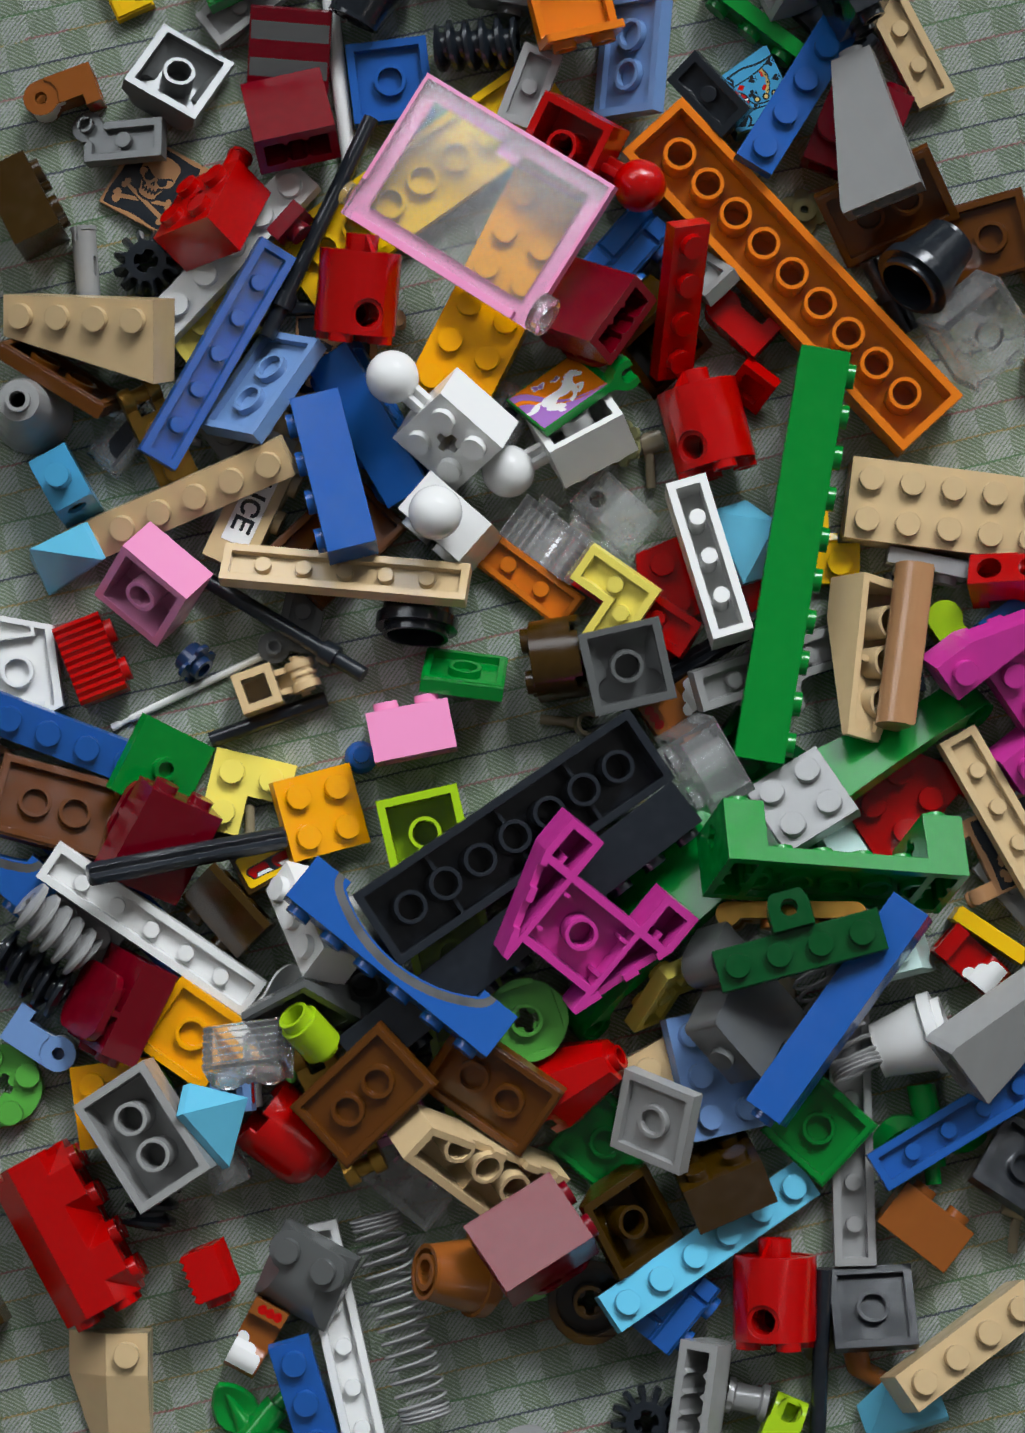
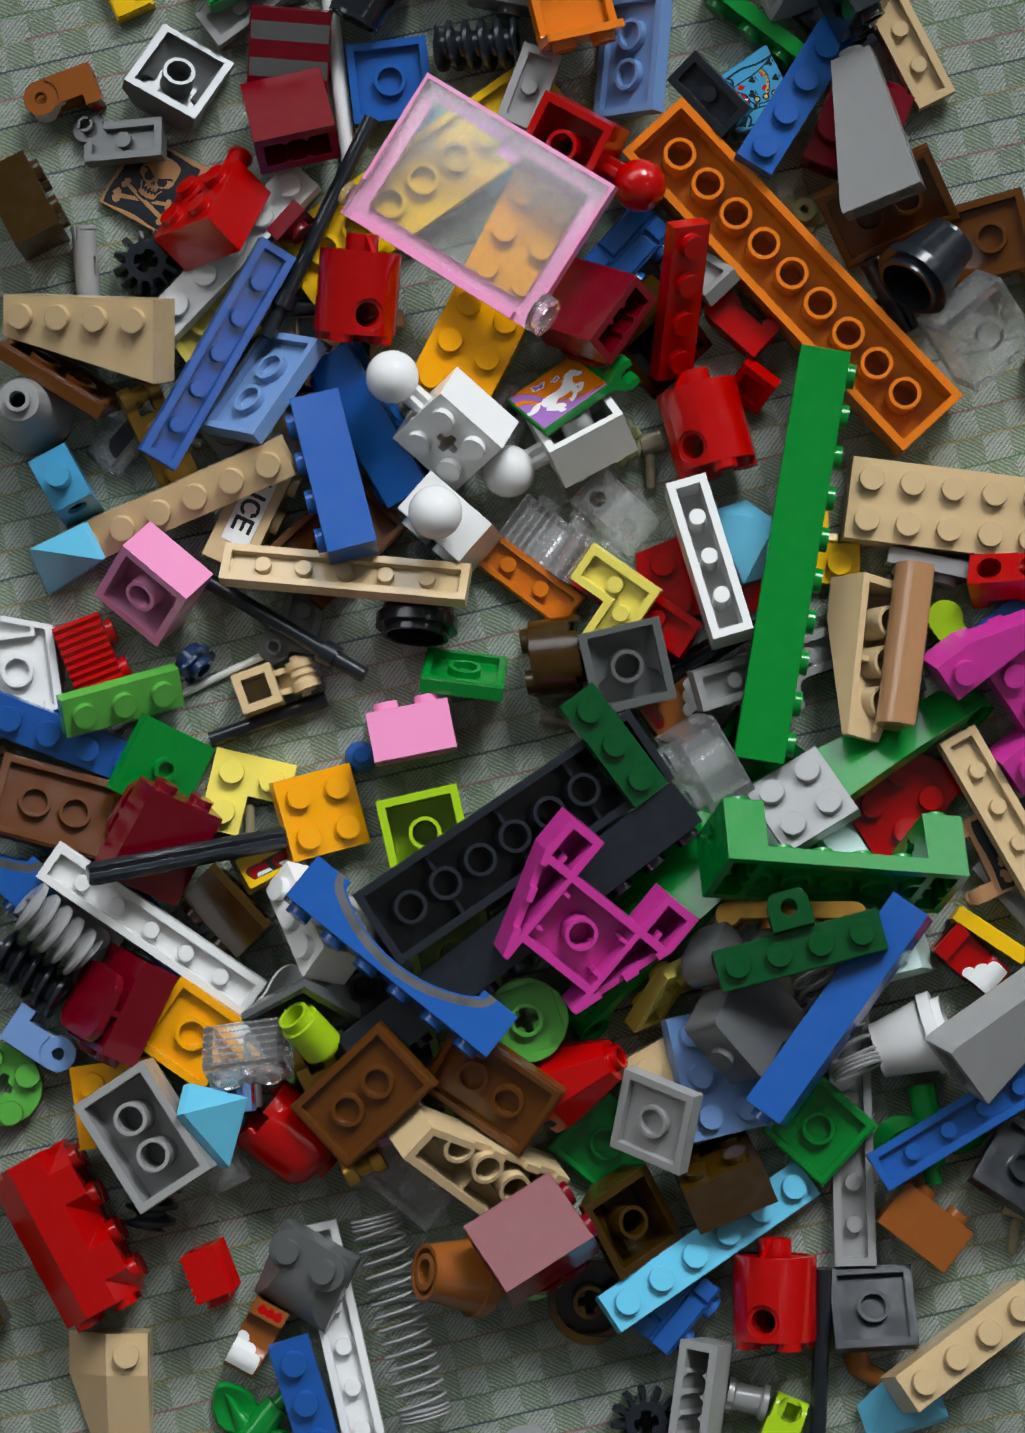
(120, 700): none -> bright green plate
(612, 745): none -> dark green plate

